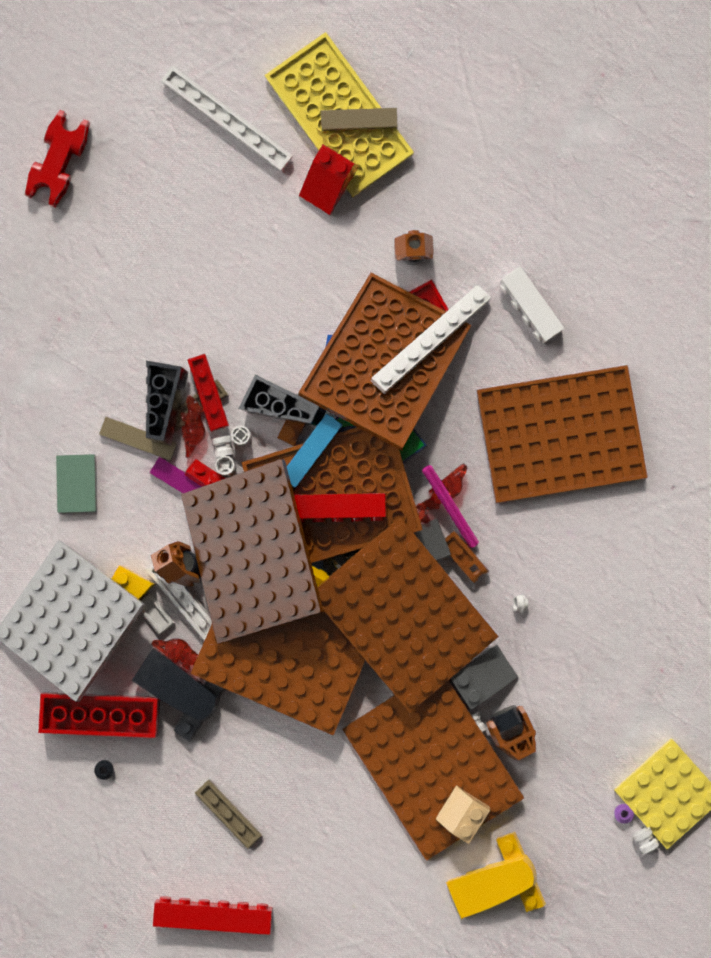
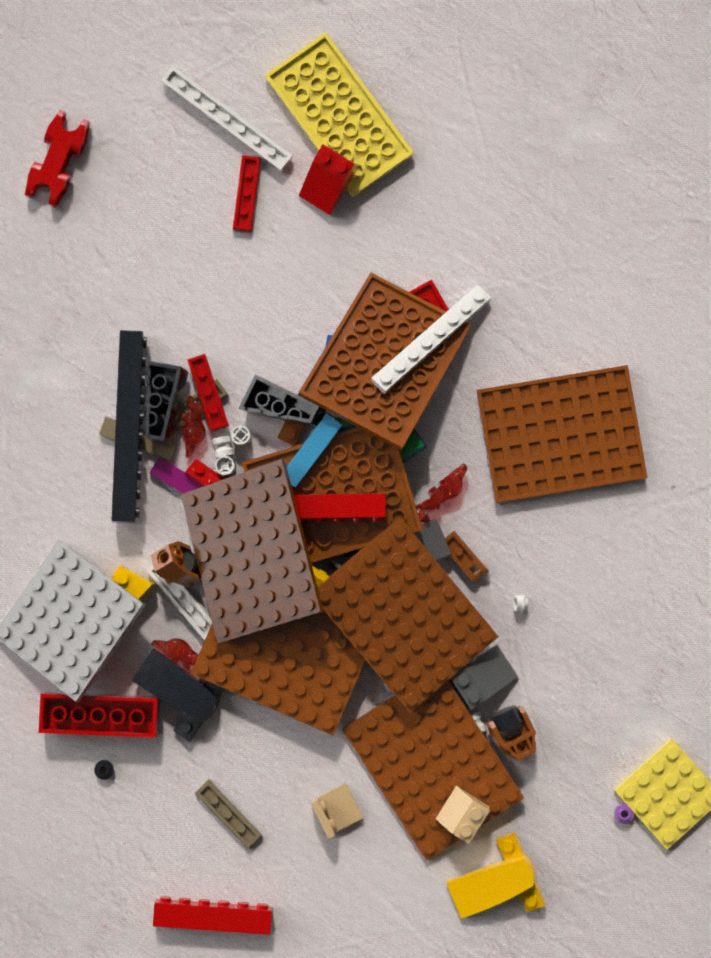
(76, 483): sand green tile -> none
(128, 427): none -> black brick
(156, 614): white tile -> none
(246, 193): none -> red tile
(336, 810): none -> tan bracket
(359, 119): dark tan tile -> none
(413, 247): dark orange piece -> none
(450, 506): dark pink axle -> none
(531, 304): white brick -> none
(646, 840): white wheel -> none

